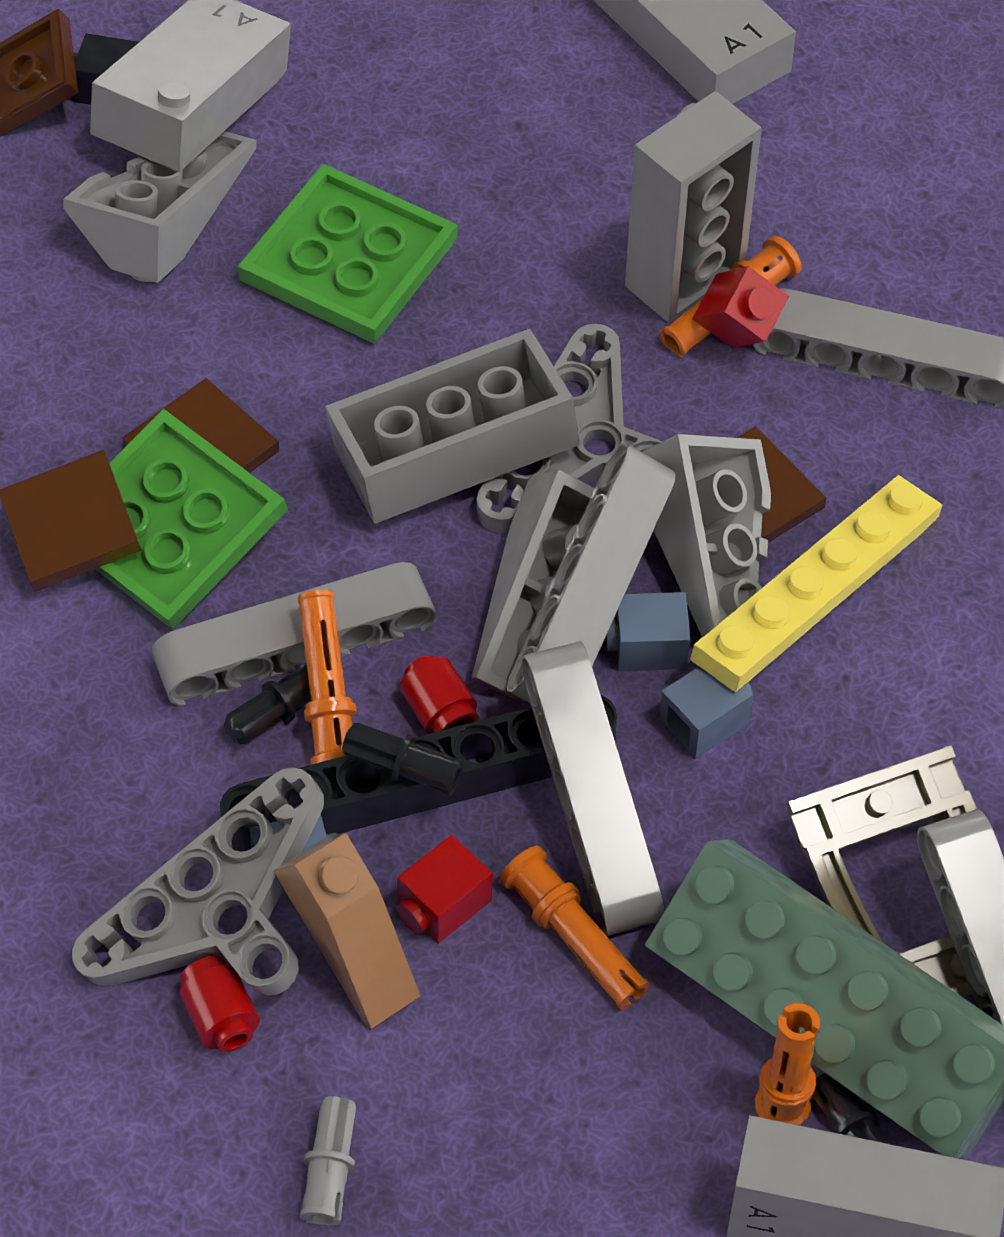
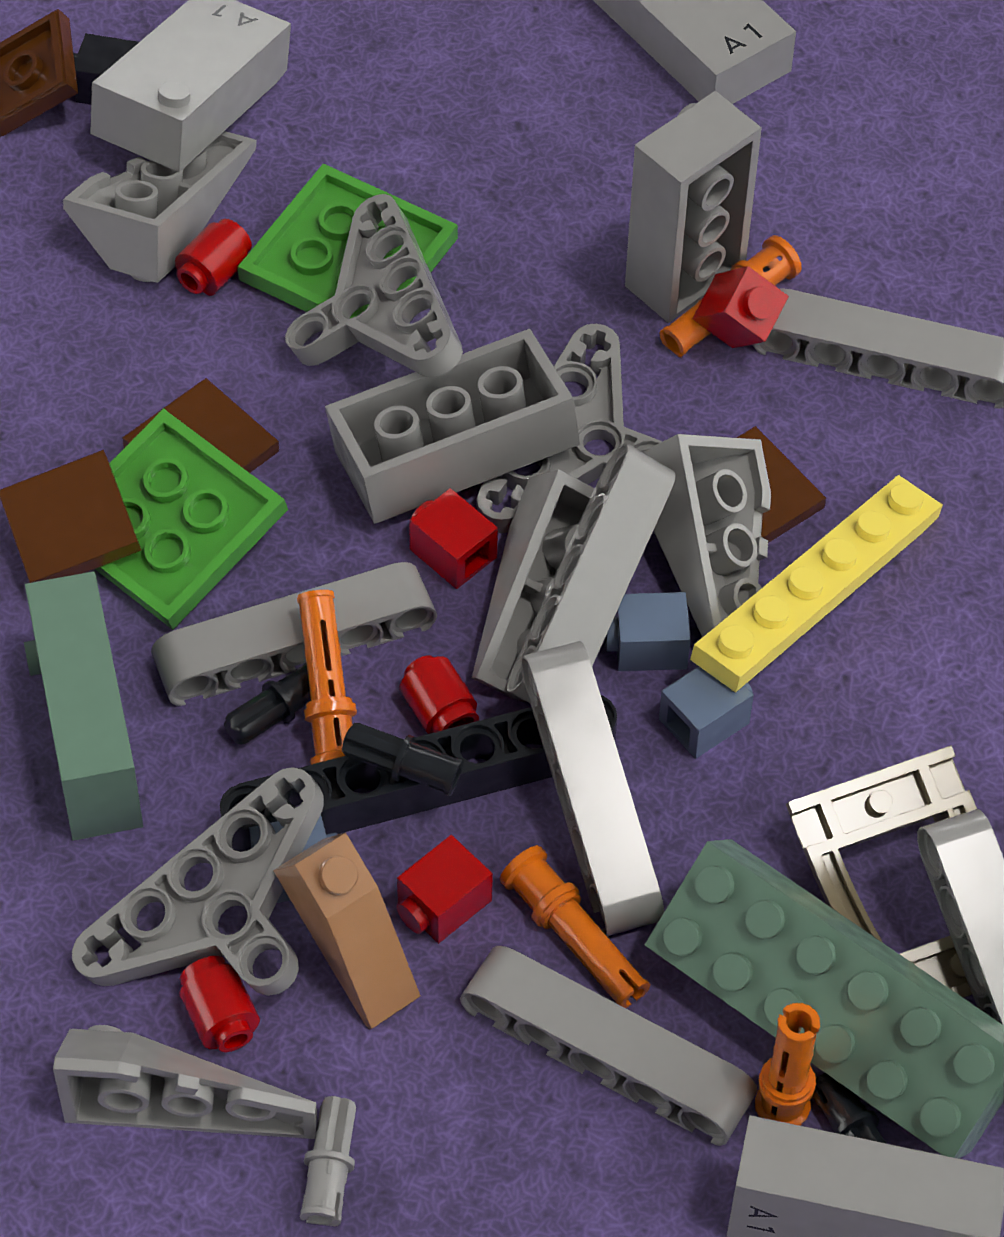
(83, 705): none -> sand green brick
(144, 1084): none -> light grey wedge
(212, 257): none -> red brick
(374, 281): none -> light grey beam
(453, 538): none -> red brick
(611, 1042): none -> light grey beam

